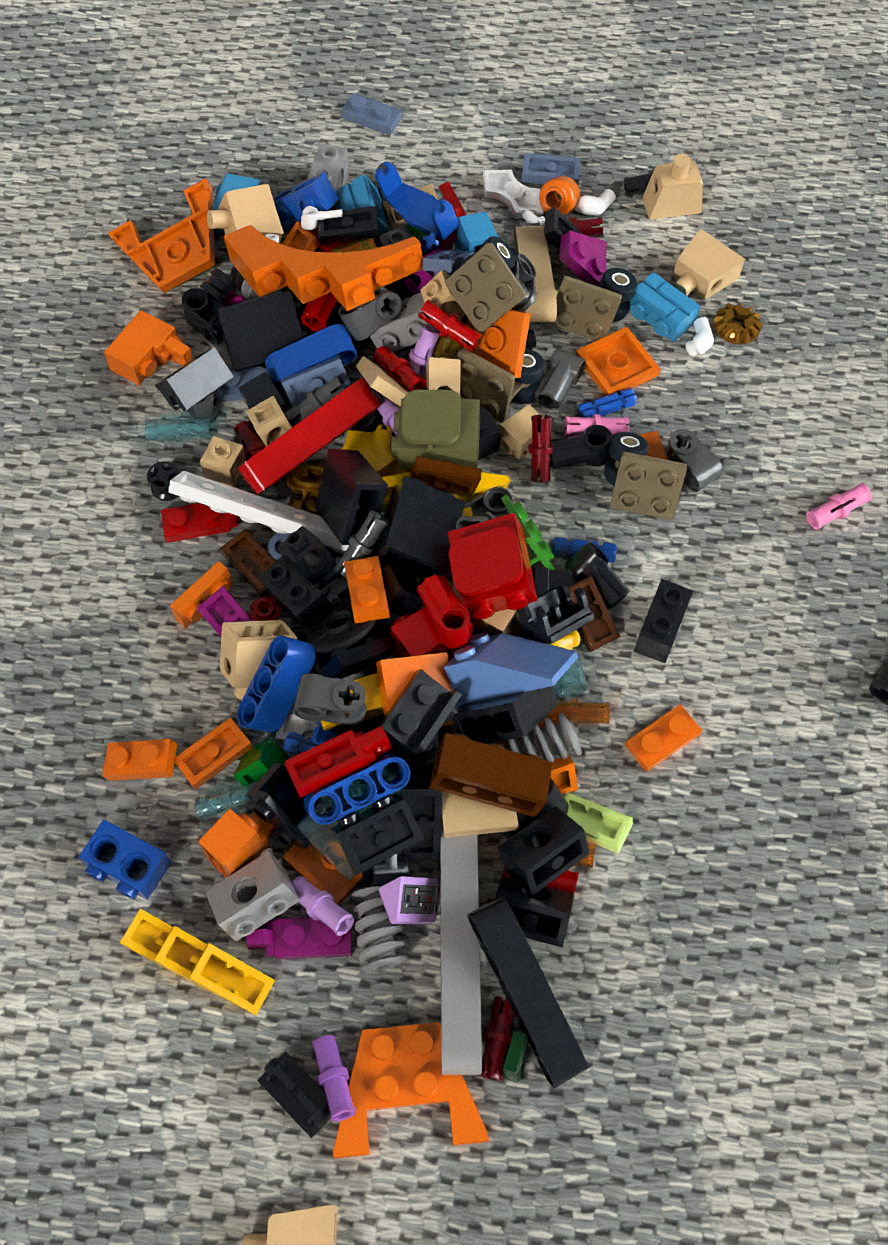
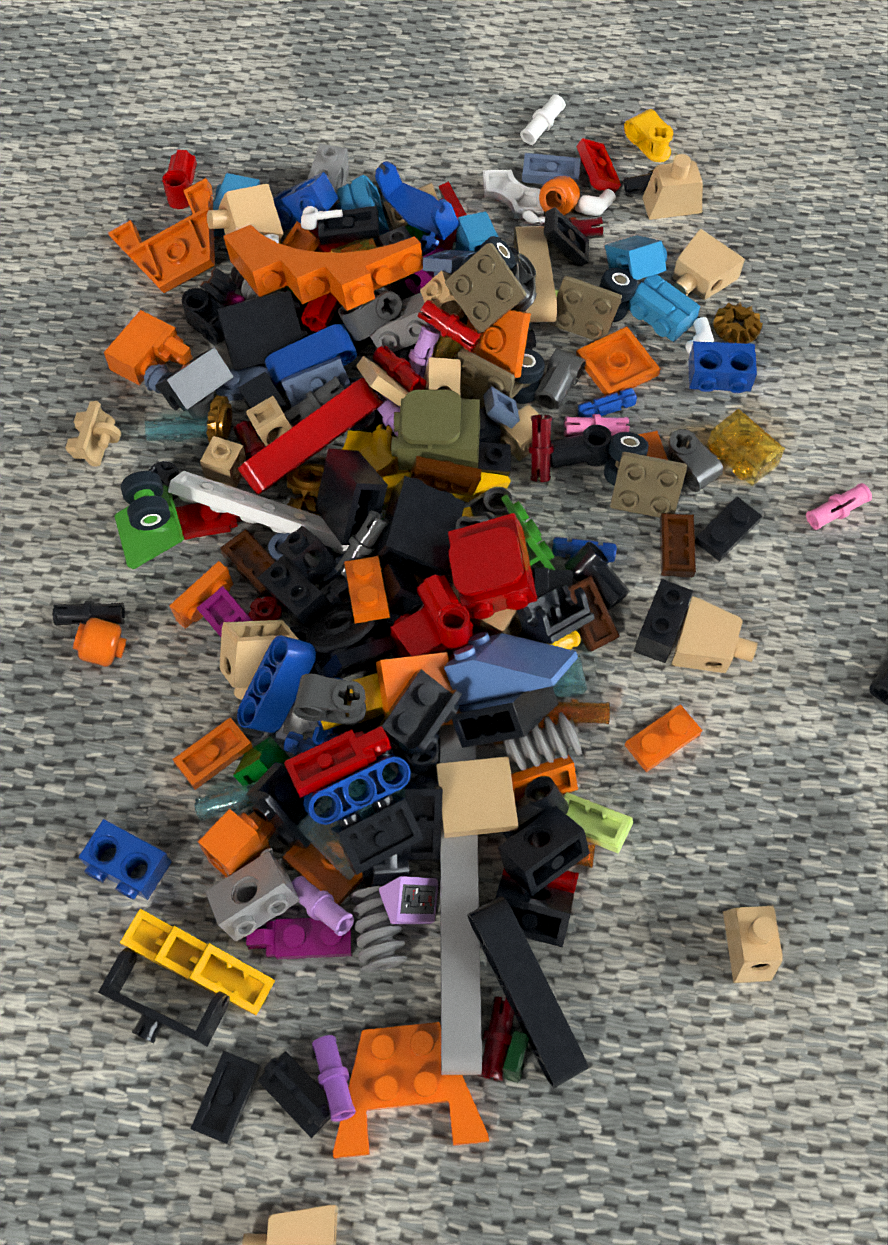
(80, 613): none -> black pin
(95, 434): none -> tan hips
(99, 642): none -> orange head
(140, 759): orange plate -> none
(150, 520): none -> plate
(151, 1020): none -> black piece
(154, 375): none -> sand blue plate
(178, 178): none -> red piece
(219, 418): none -> pearl gold gear
(226, 1097): none -> black plate
(371, 113): sand blue plate -> none
(491, 774): reddish brown brick -> none
(495, 458): none -> black brick
(501, 408): none -> sand blue plate
(543, 119): none -> white pin
(584, 256): magenta wing -> none
(598, 165): none -> red plate
(637, 255): none -> dark azure brick
(650, 135): none -> yellow piece
(677, 545): none -> reddish brown plate
(711, 639): none -> tan torso
(722, 366): none -> blue brick
(728, 529): none -> black plate
(741, 433): none -> clear yellow brick
(753, 941): none -> tan torso

